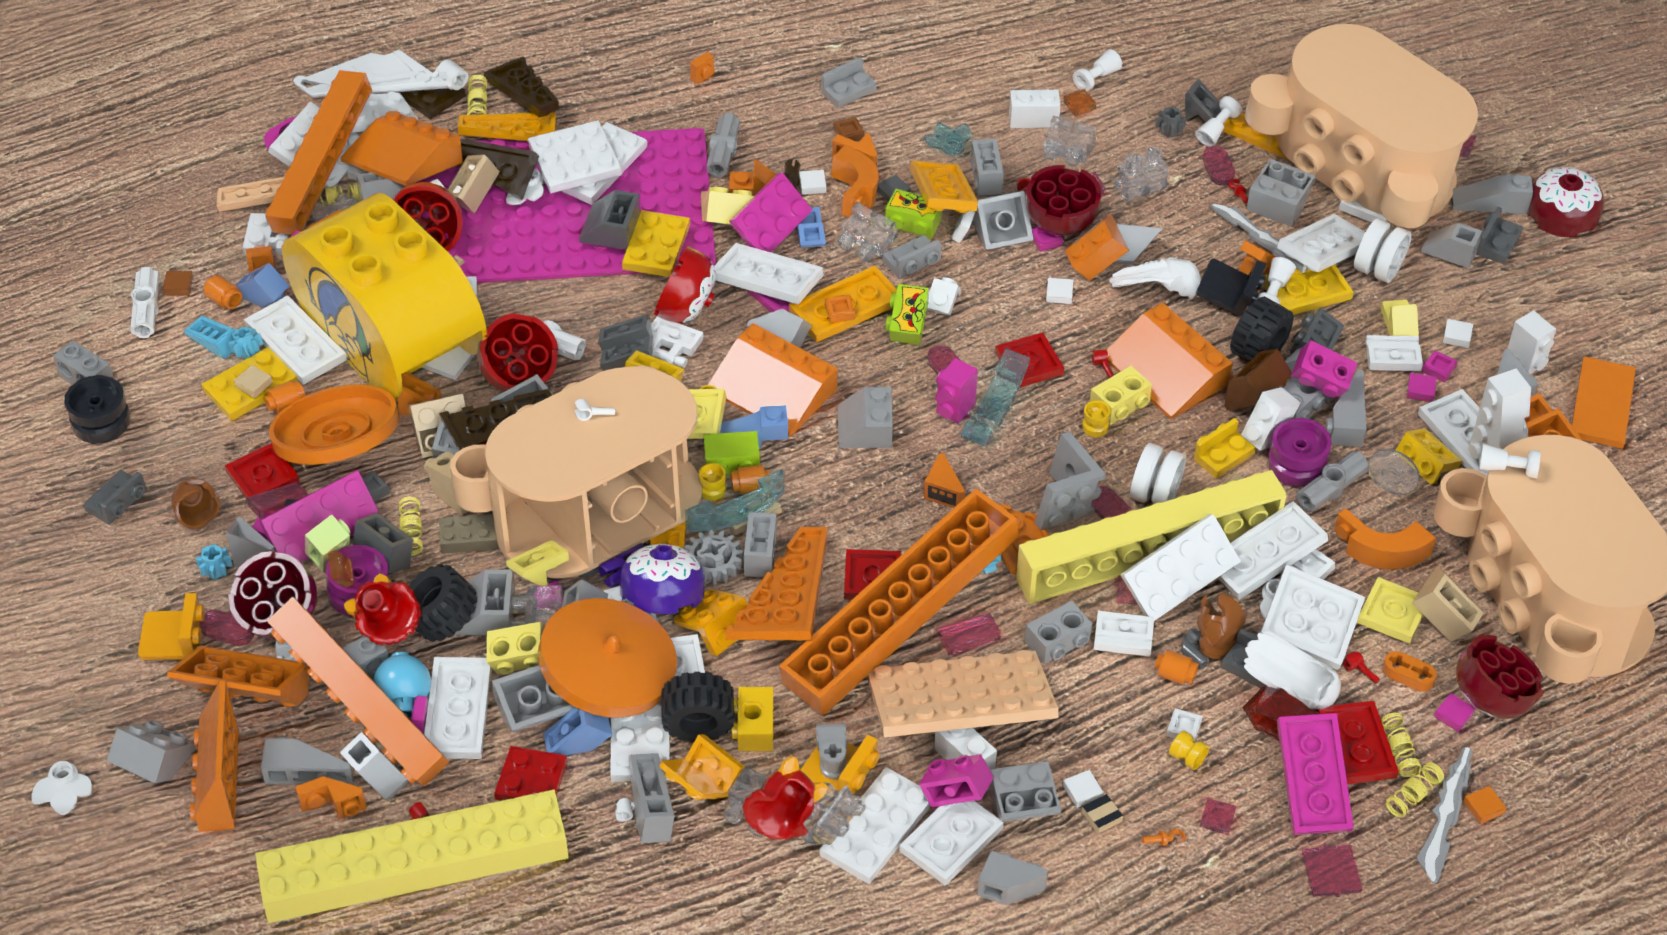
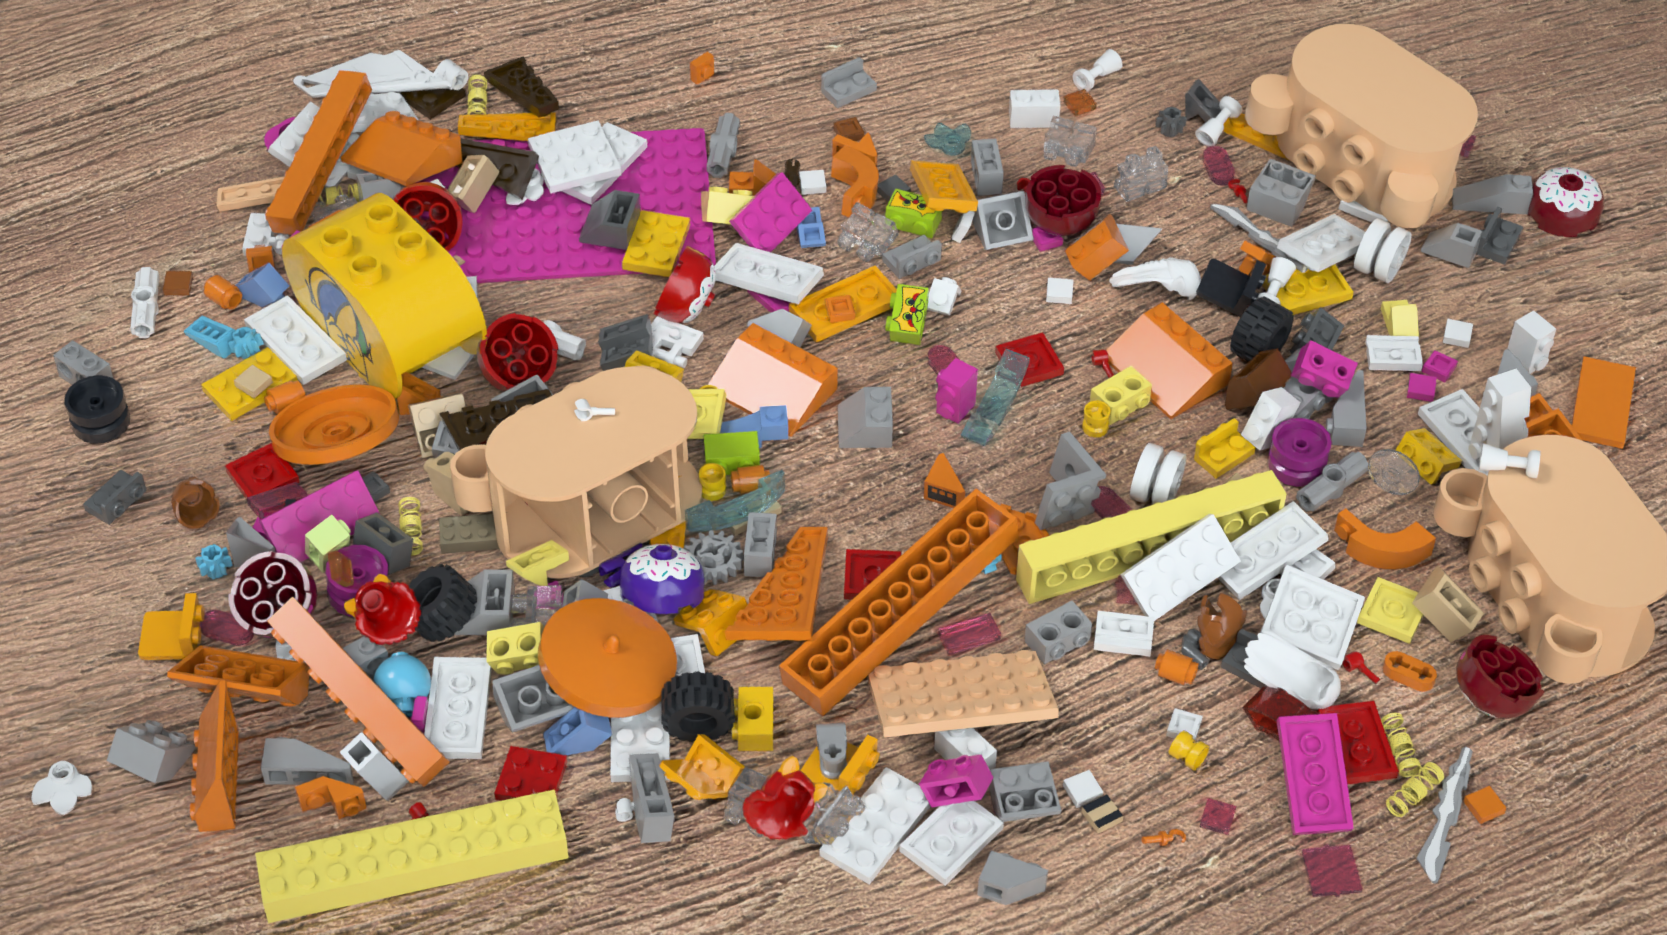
(1454, 712): dark pink tile -> none

